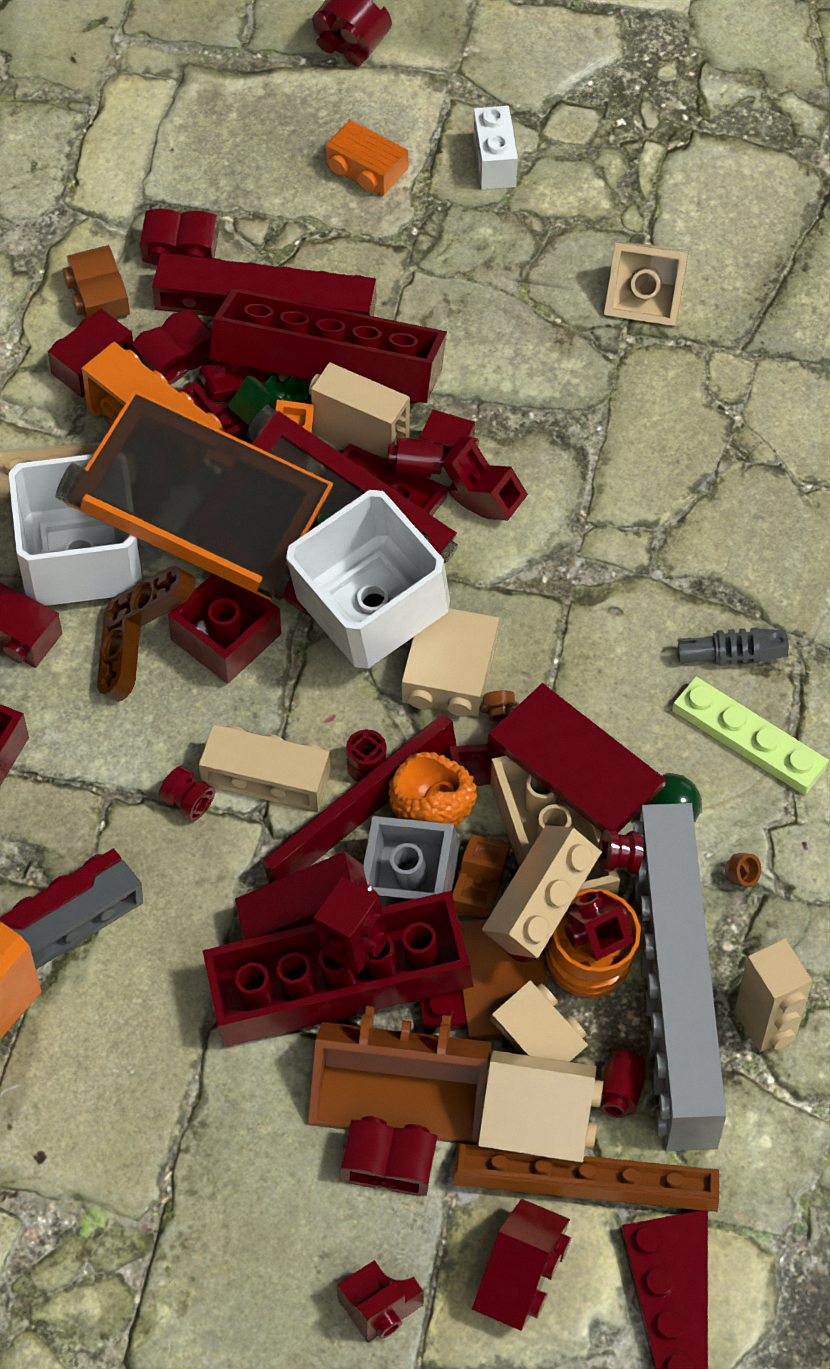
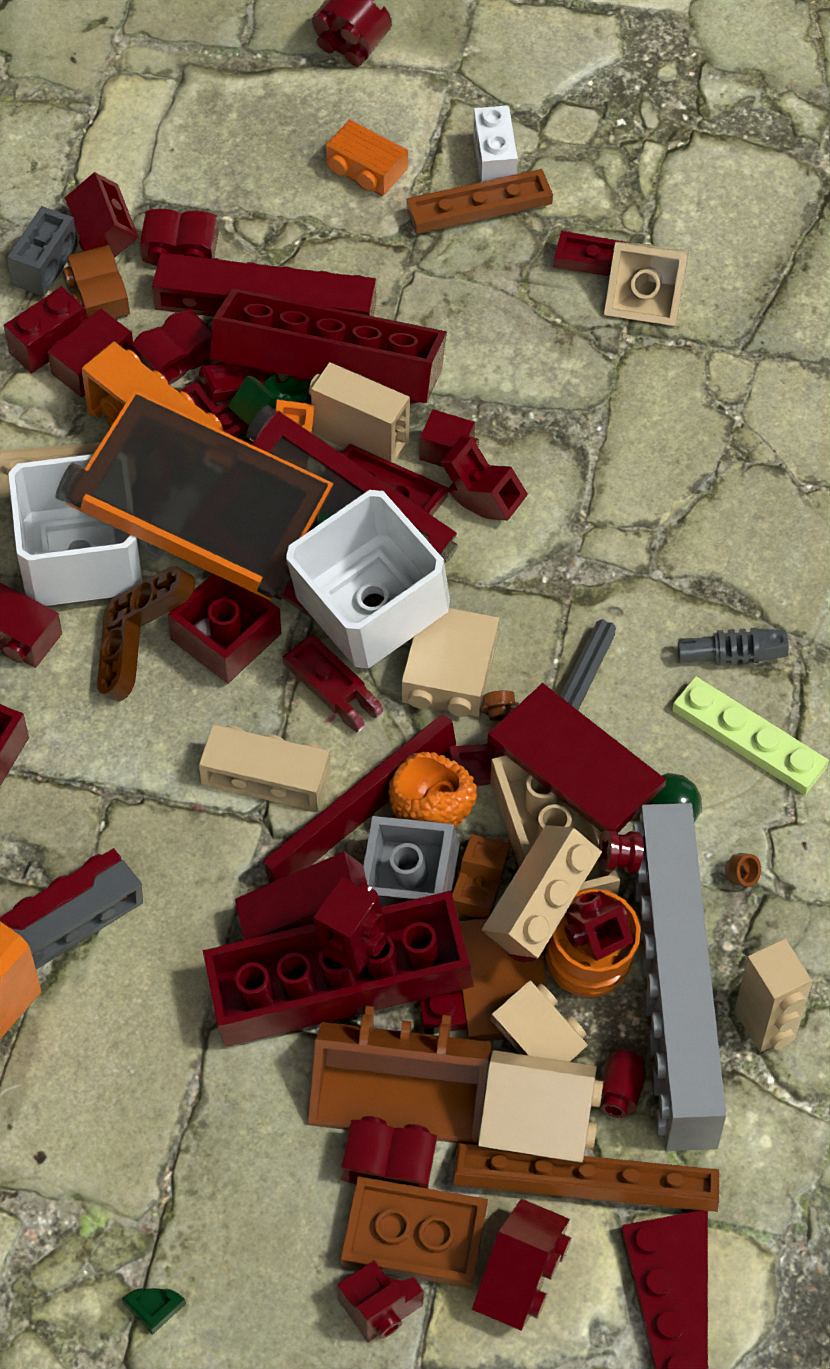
(40, 326): none -> dark red brick
(42, 251): none -> dark grey brick
(101, 215): none -> dark red brick
(153, 1306): none -> dark green tile
(185, 792): dark red wheel -> none
(331, 681): none -> dark red hinge
(358, 748): dark red wheel -> none
(415, 457): dark red brick -> none
(415, 1232): none -> dark orange plate
(479, 201): none -> dark orange plate
(585, 253): none -> dark red plate
(588, 663): none -> dark grey axle

